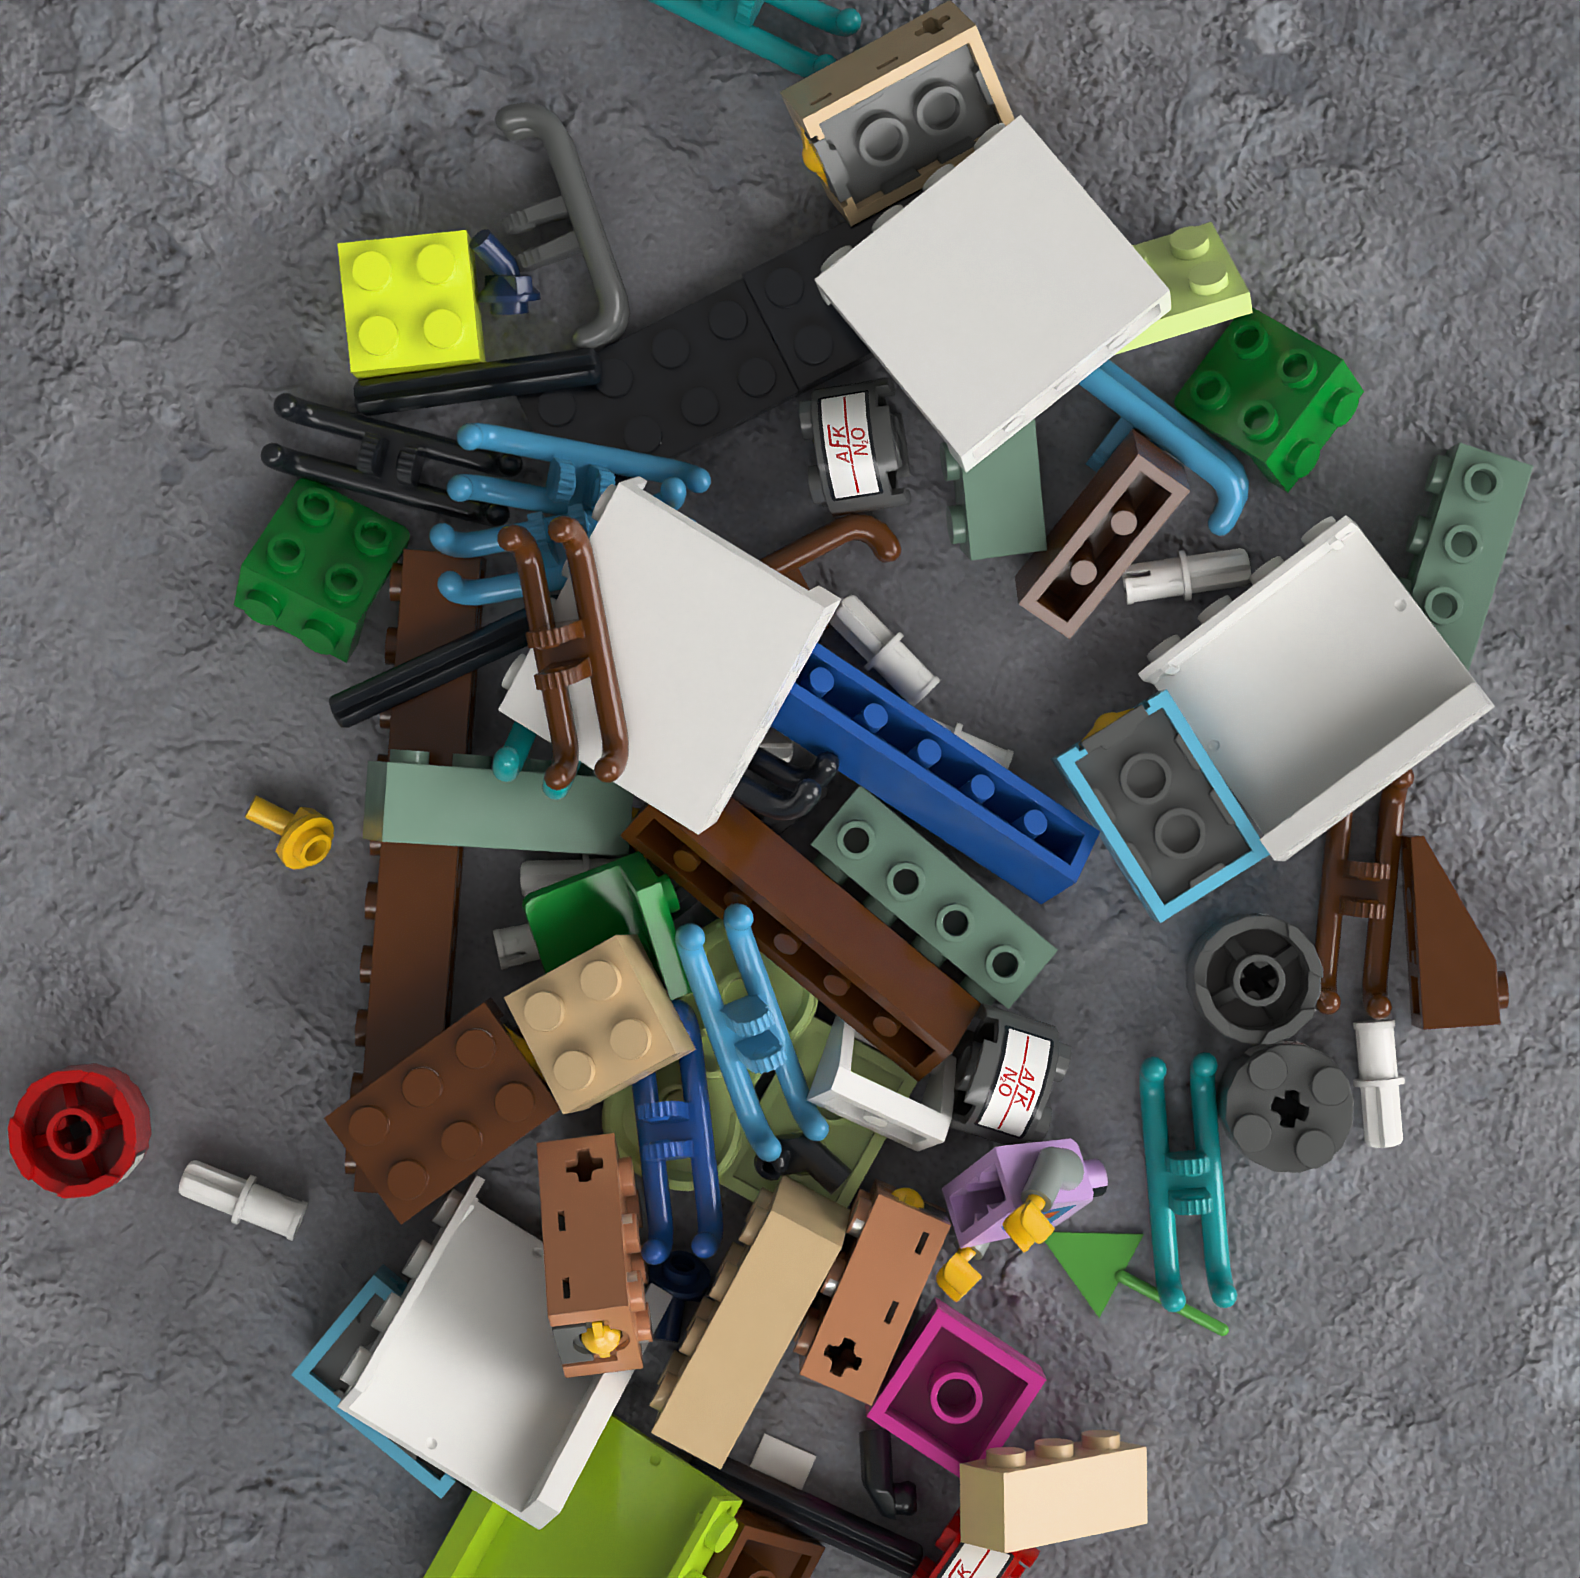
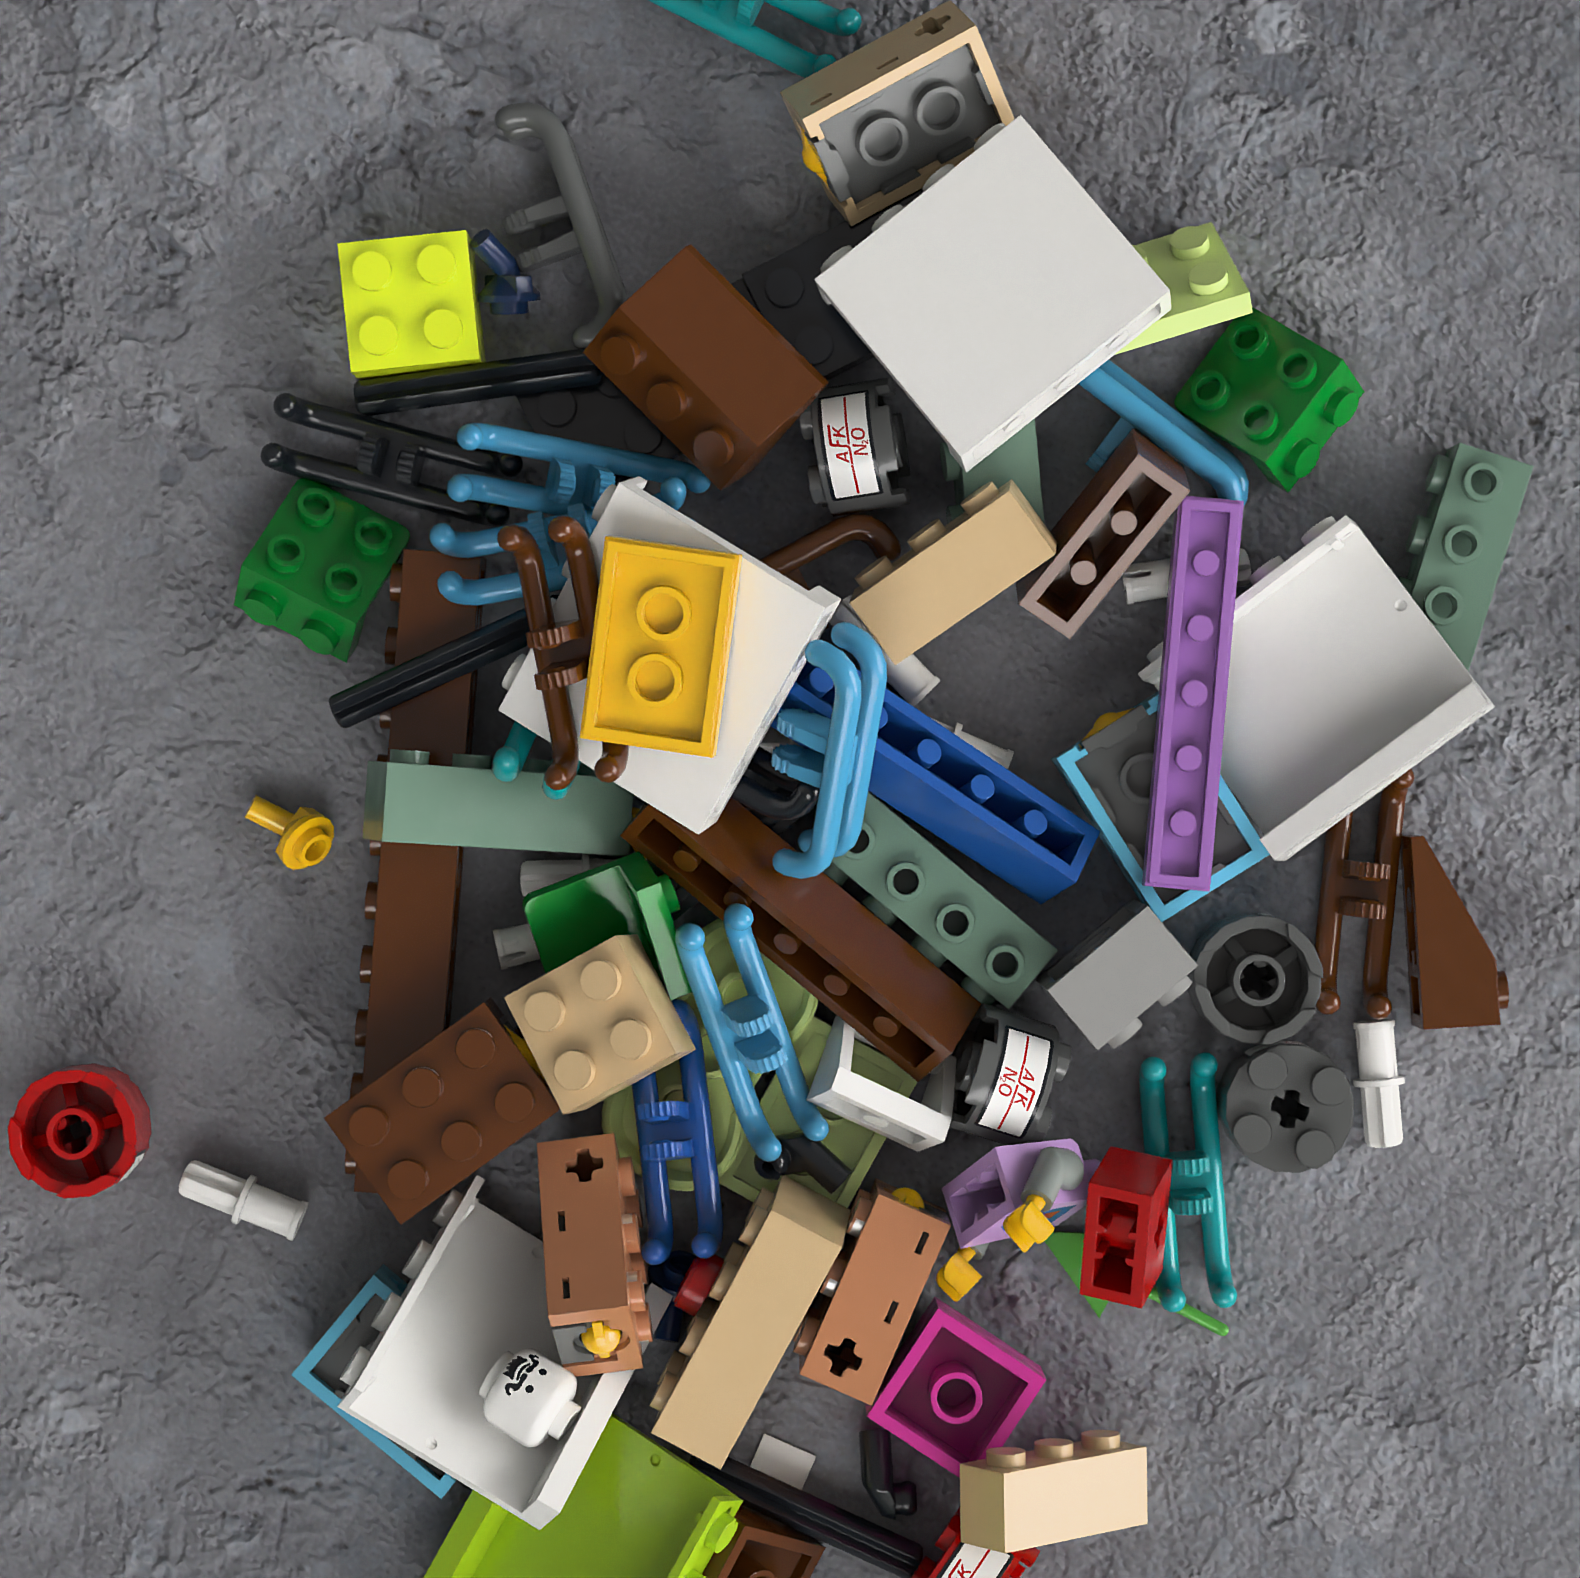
(530, 1397): none -> white head
(660, 646): none -> yellow tile
(697, 1283): none -> red tile
(705, 367): none -> reddish brown slope
(843, 746): none -> dark azure piece
(951, 569): none -> tan brick
(1118, 975): none -> light grey brick
(1125, 1226): none -> red brick
(1192, 693): none -> medium lavender tile

